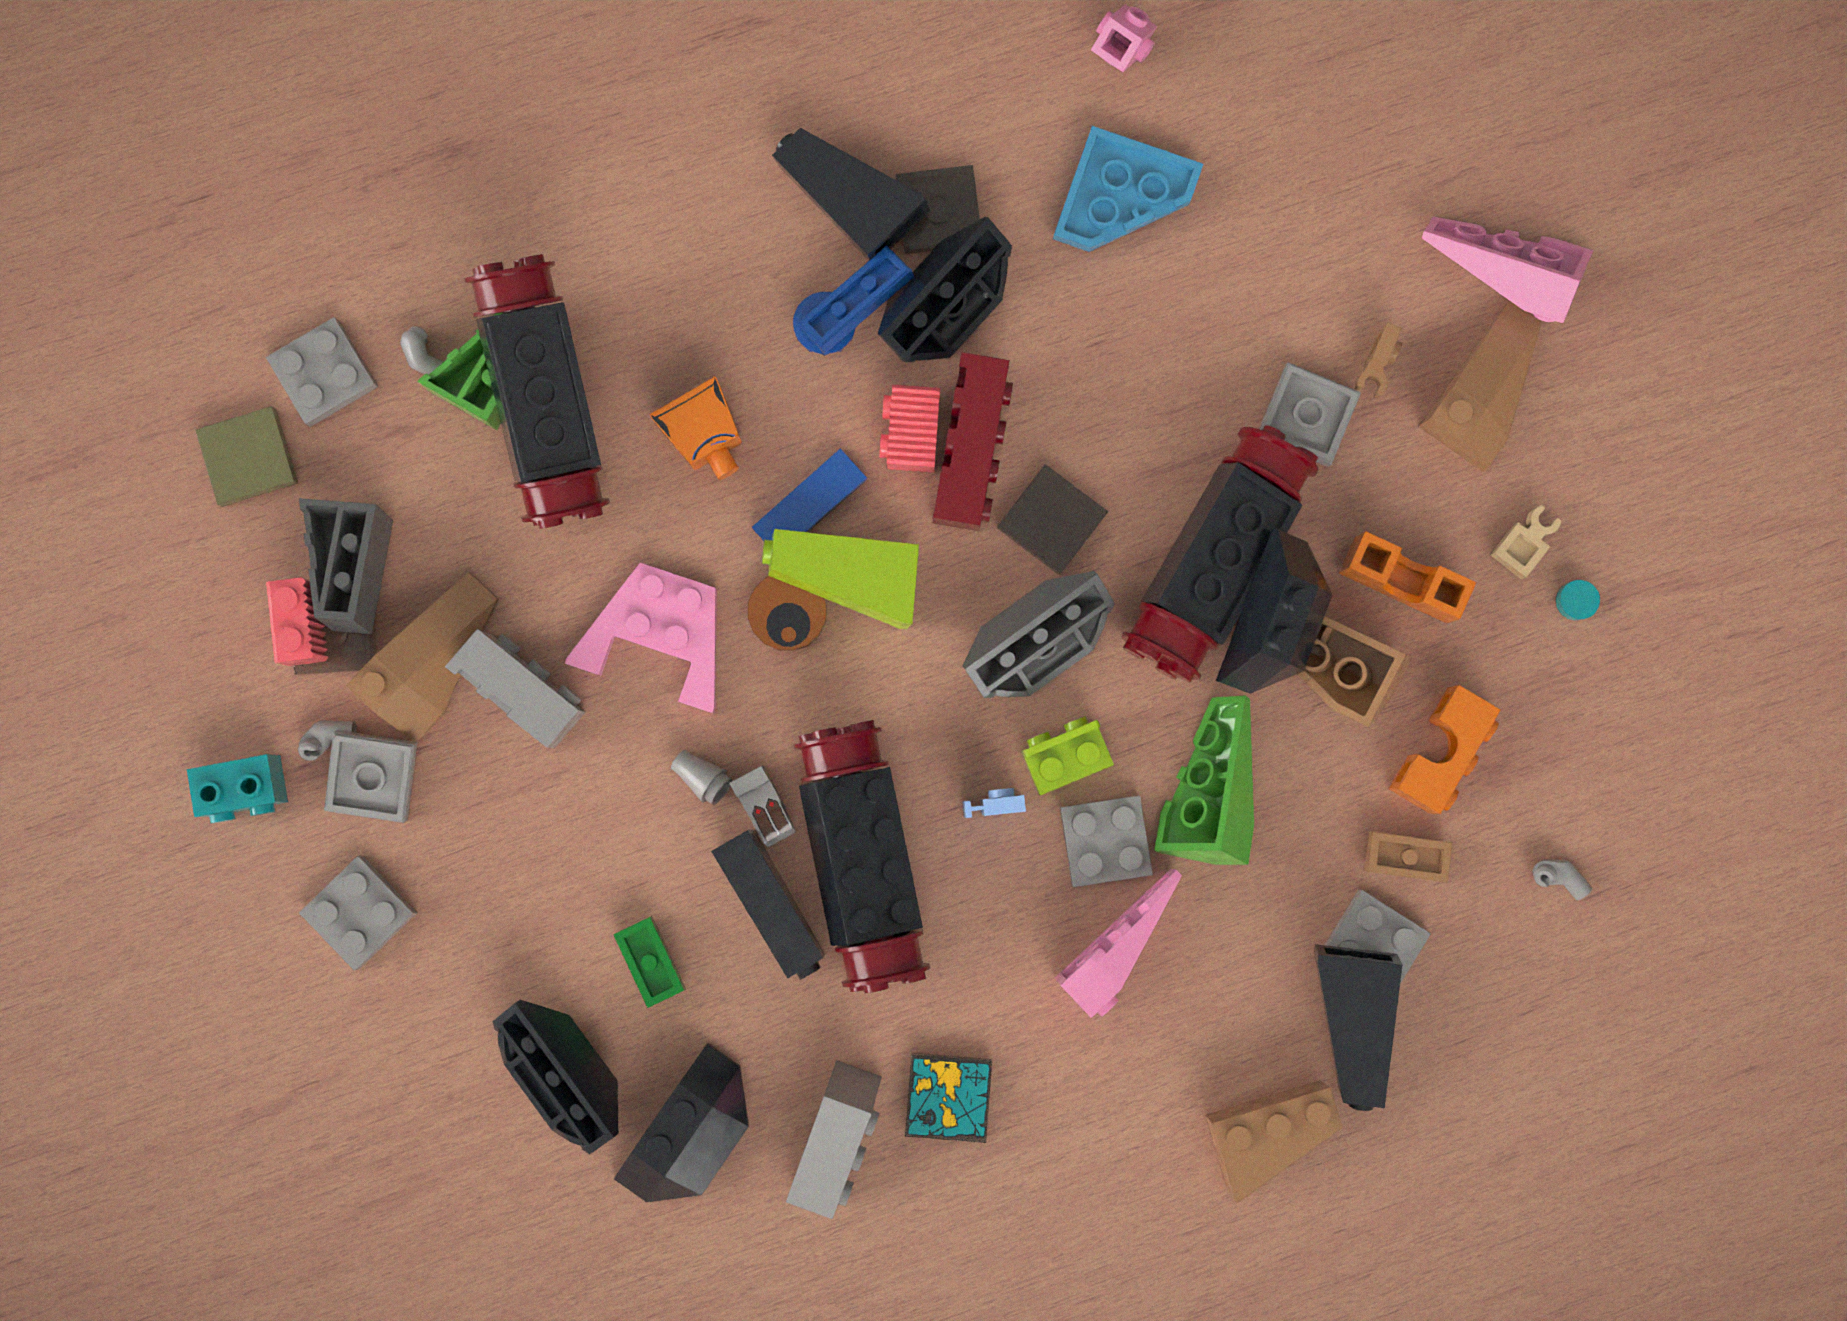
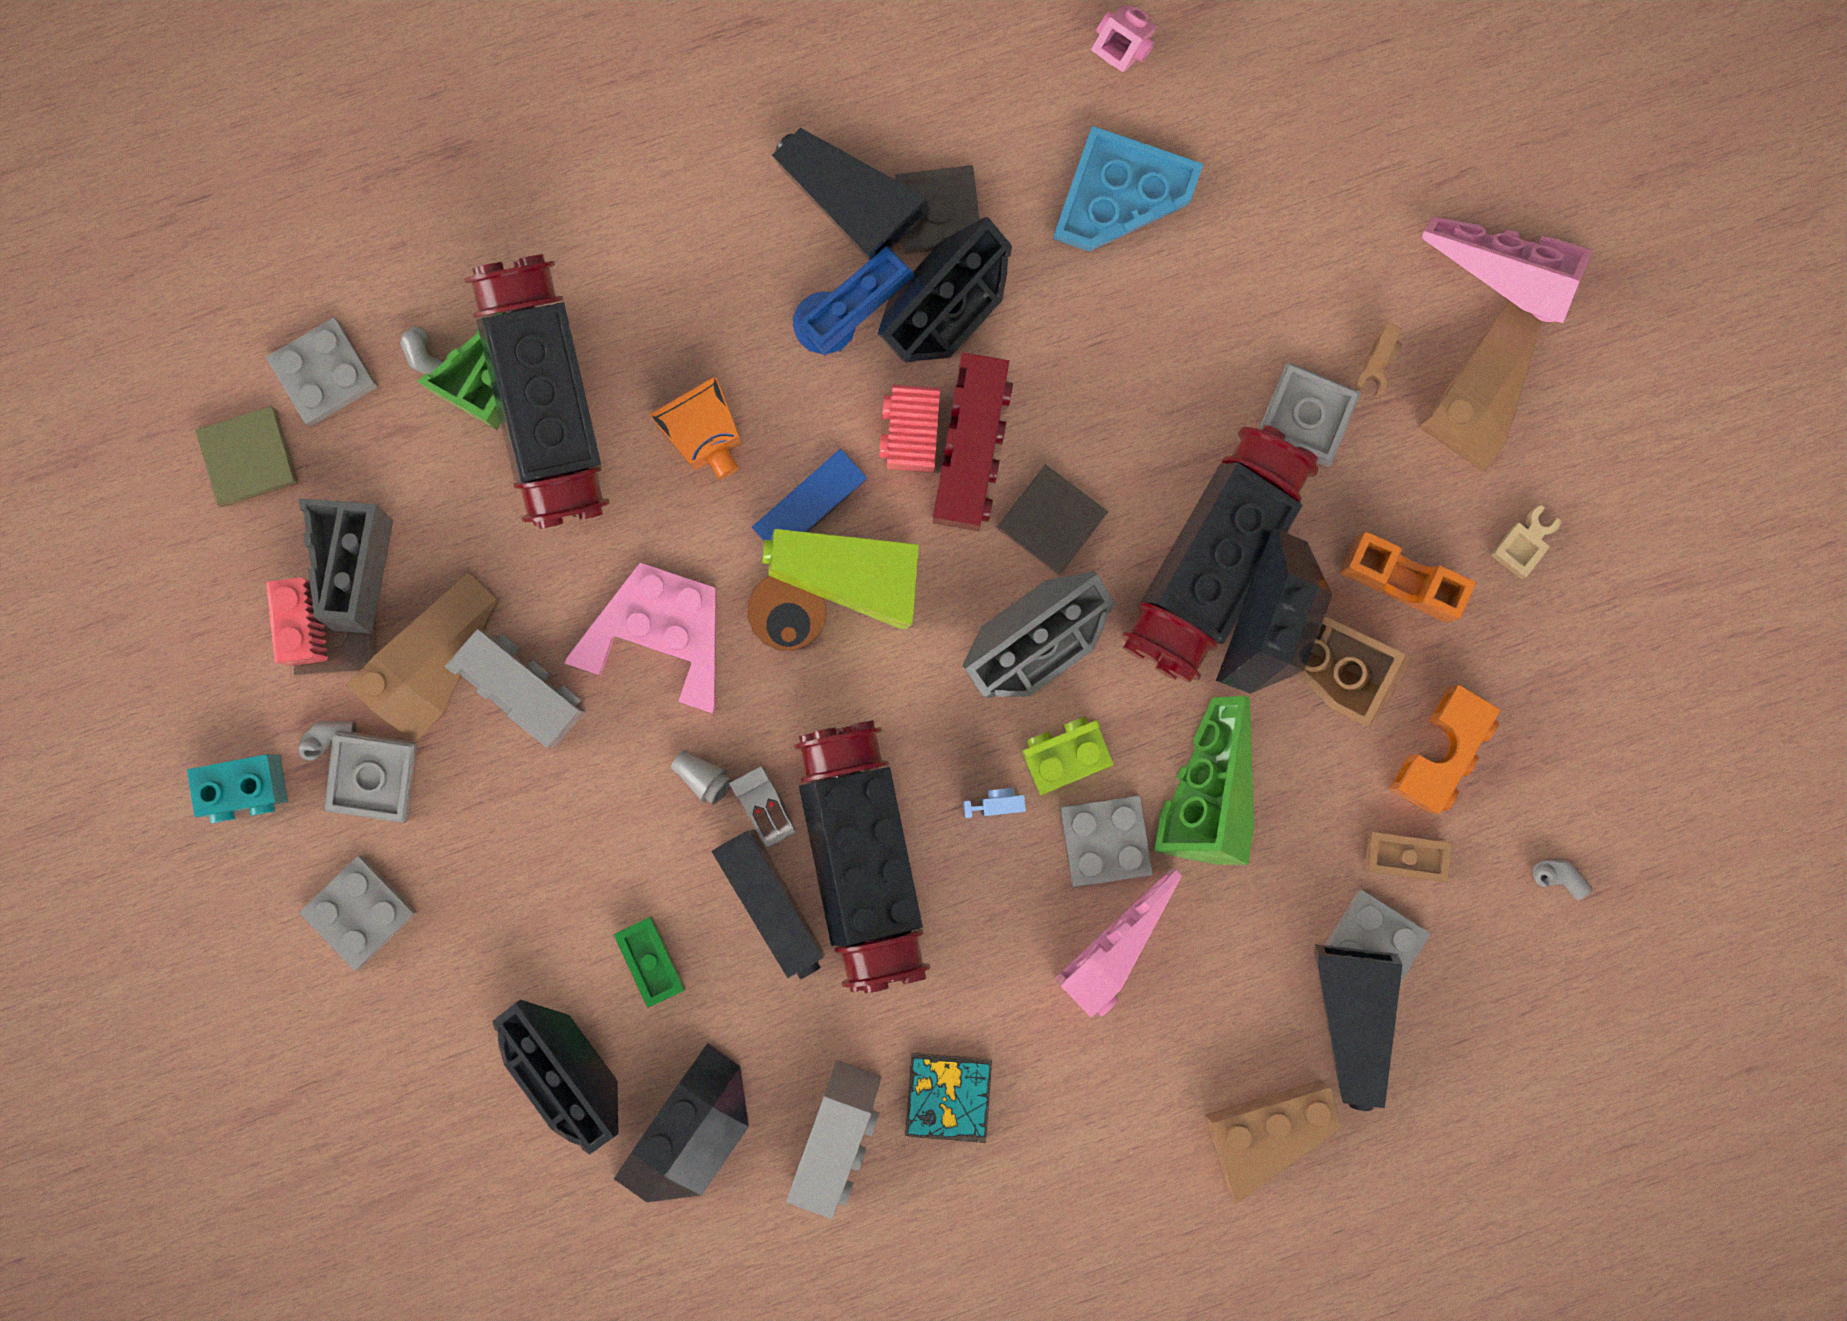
(1577, 600): teal tile -> none

